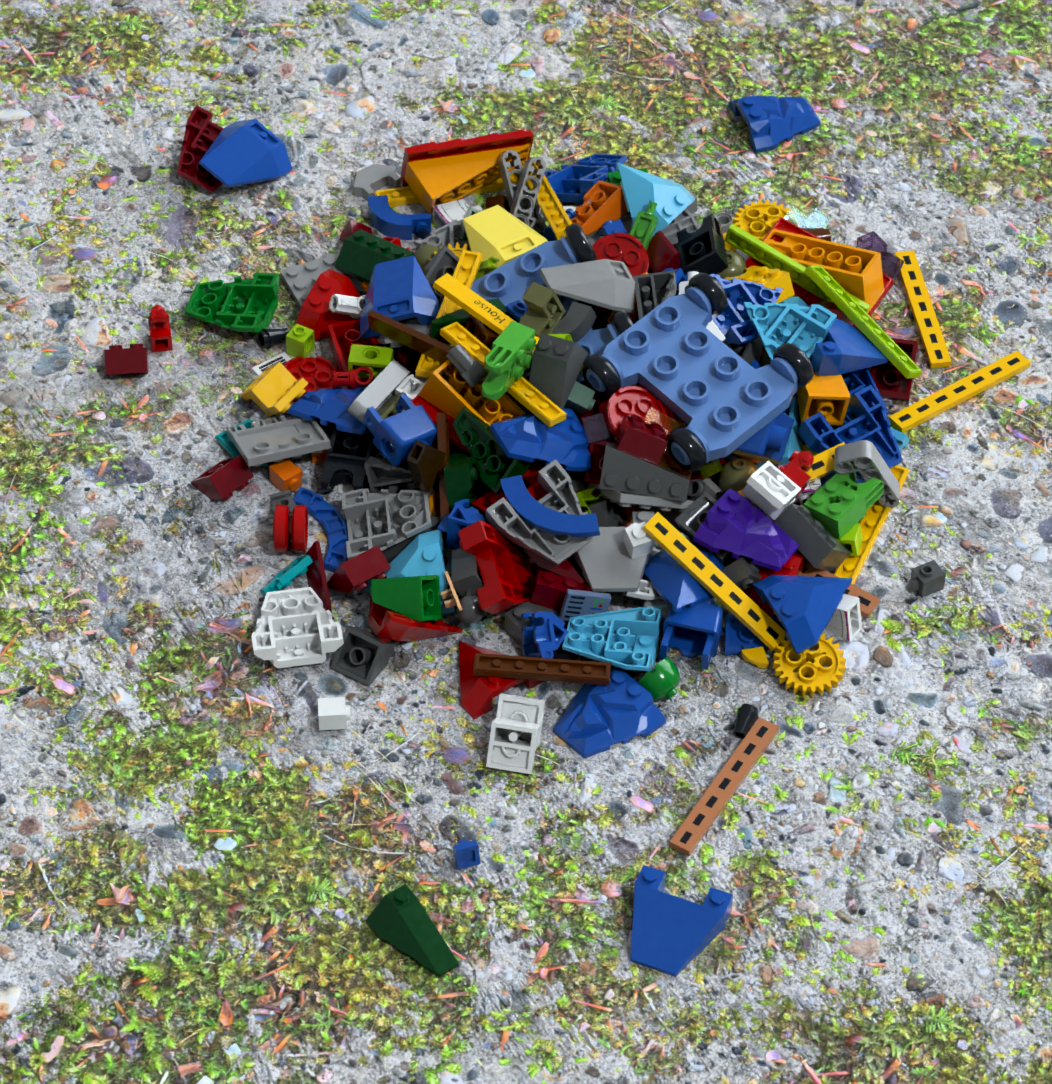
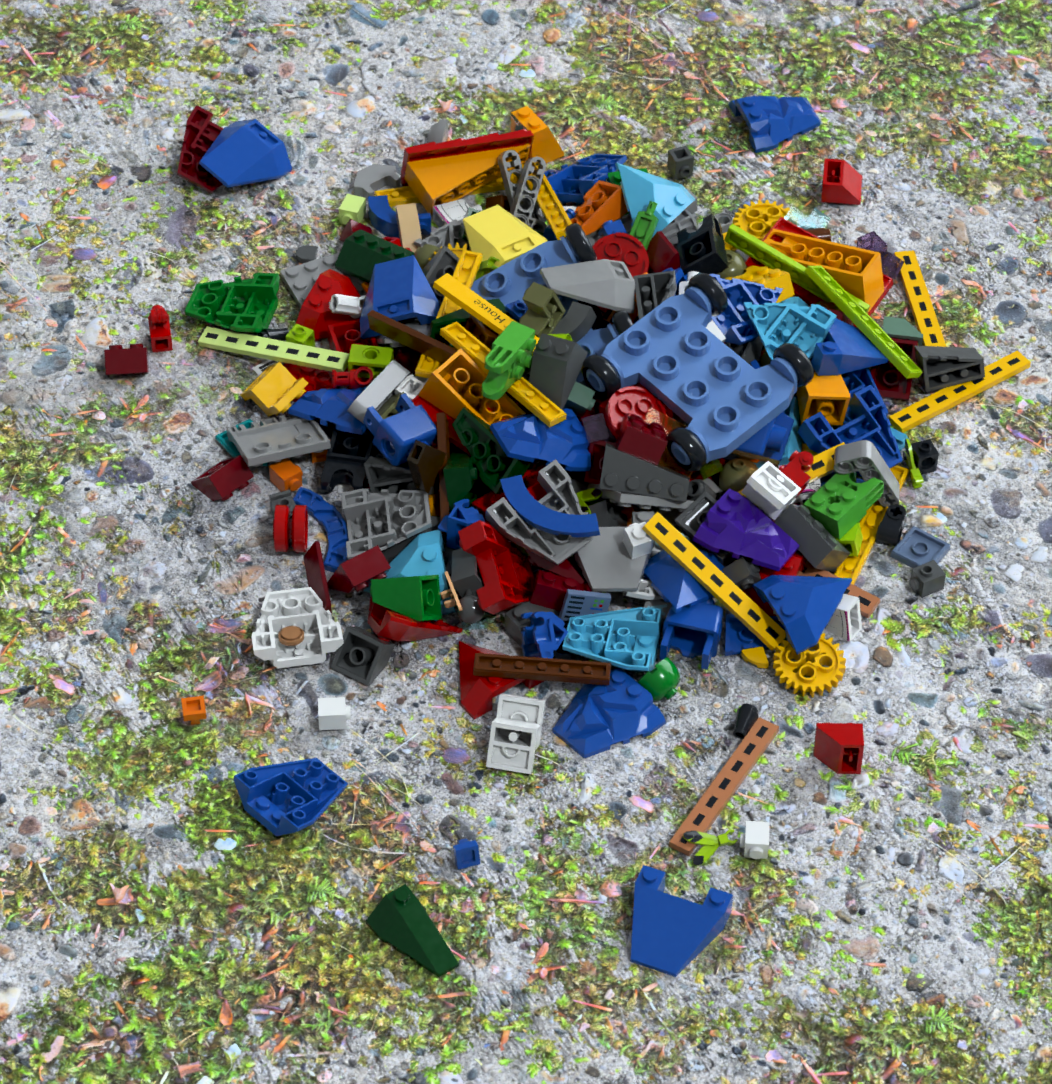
(193, 709): none -> orange tile
(274, 349): none -> yellowish green tile
(285, 576): teal hinge -> none
(289, 793): none -> blue wedge
(291, 636): none -> medium nougat piece
(306, 253): none -> dark grey tile
(352, 208): none -> yellowish green brick
(408, 225): none -> tan slope
(438, 132): none -> light grey brick
(469, 368): dark grey piece -> none
(544, 142): none -> light orange slope
(680, 162): none -> dark grey brick
(709, 842): none -> lime piece
(755, 840): none -> white brick
(840, 183): none -> red slope
(840, 746): none -> red slope
(892, 525): none -> black piece
(901, 329): none -> sand green slope
(914, 473): none -> lime piece
(919, 548): none -> sand blue tile
(925, 456): none -> black brick
(947, 366): none -> dark grey wedge

